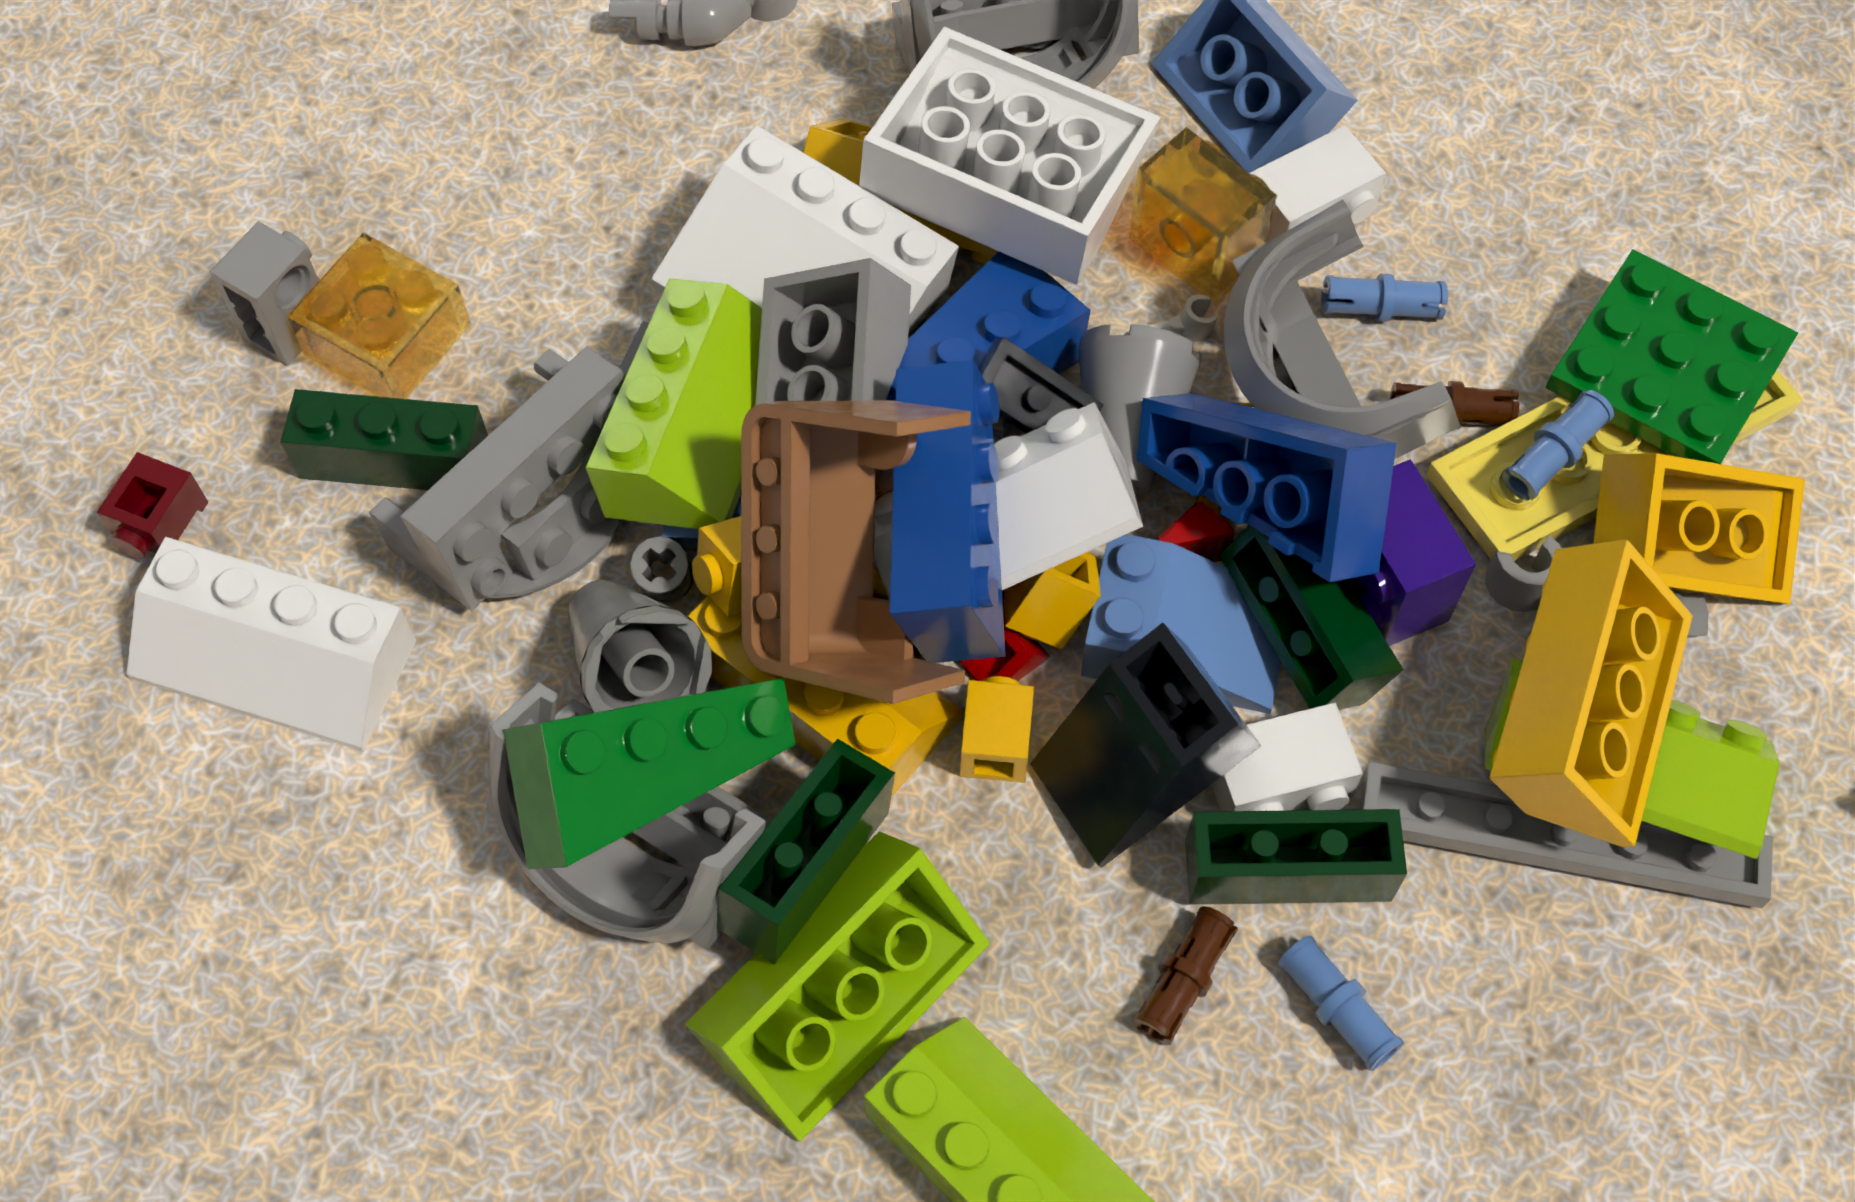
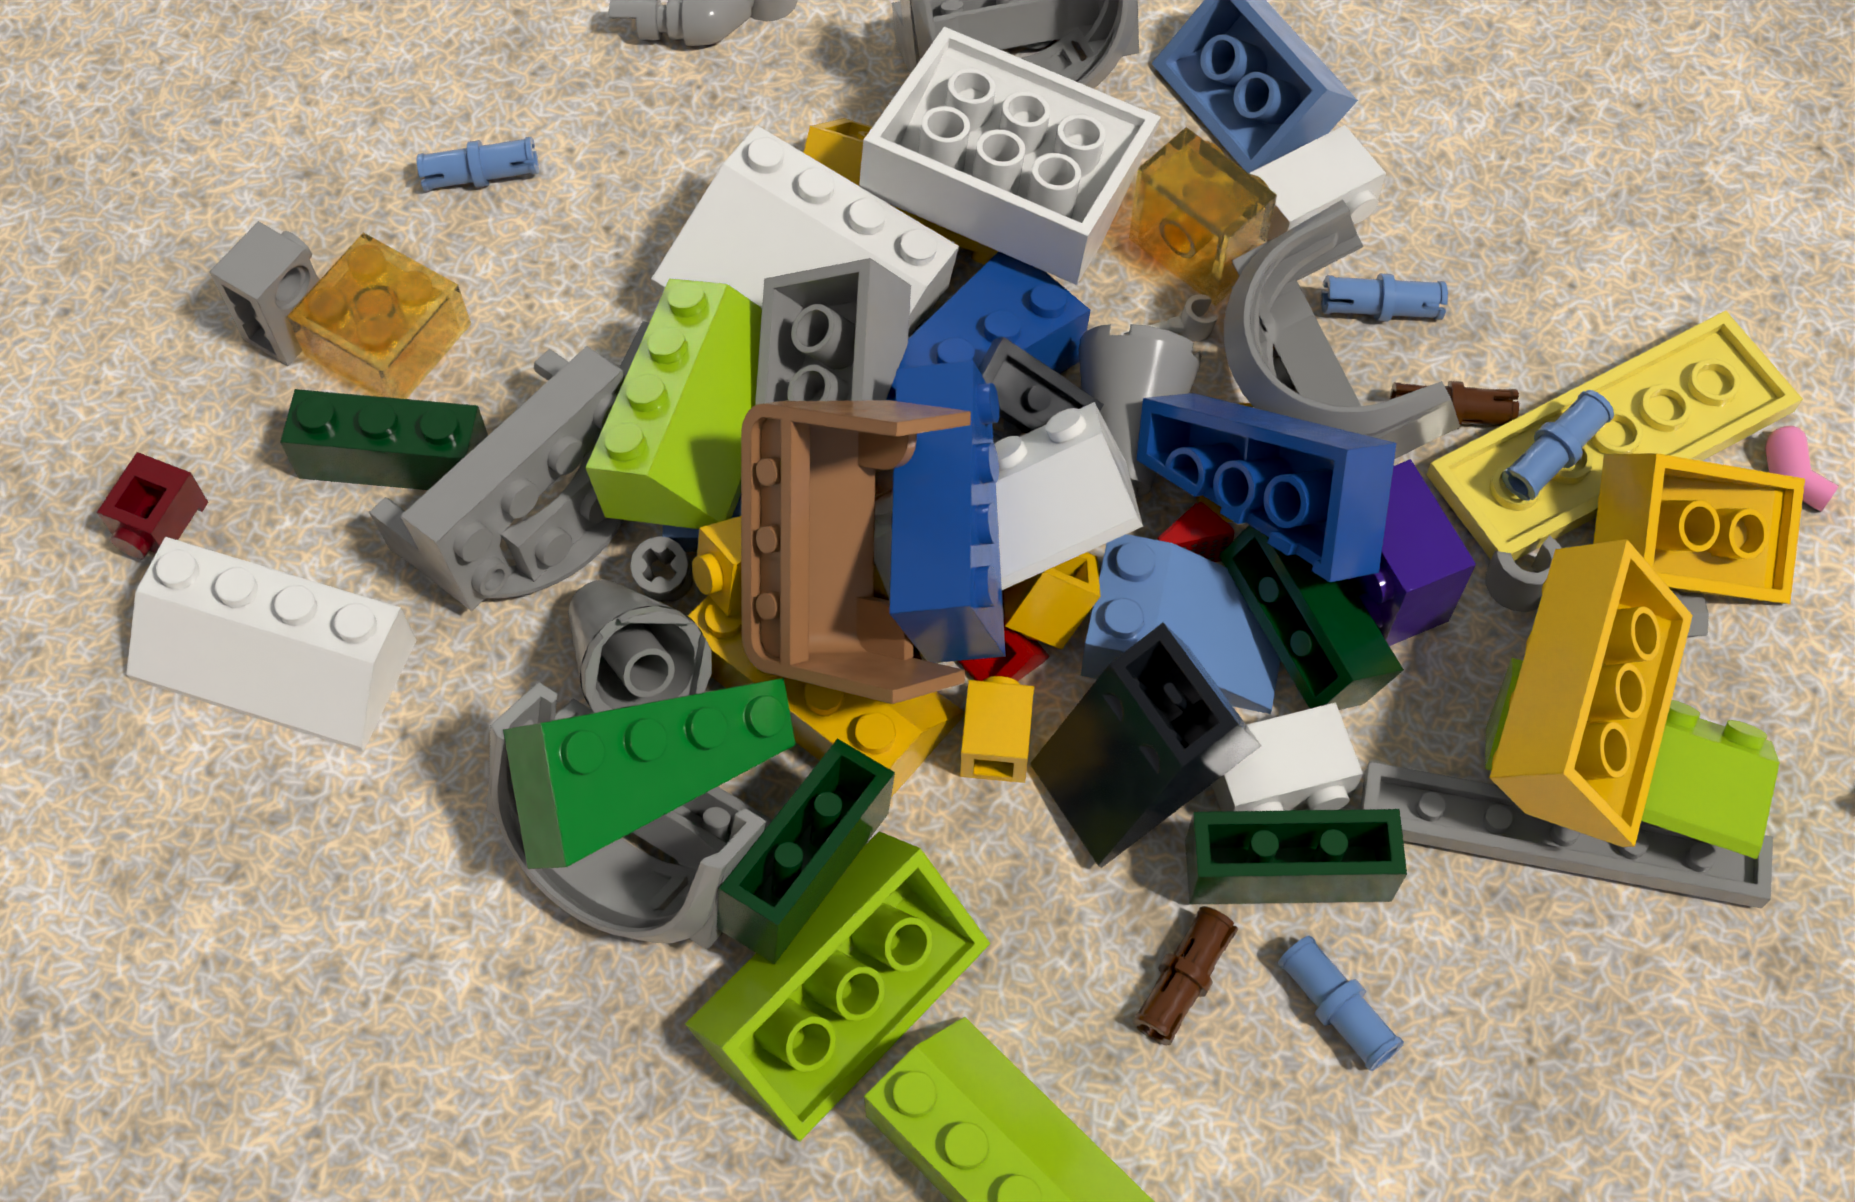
(477, 163): none -> medium blue pin
(1673, 359): green plate -> none
(1789, 455): none -> bright pink arm

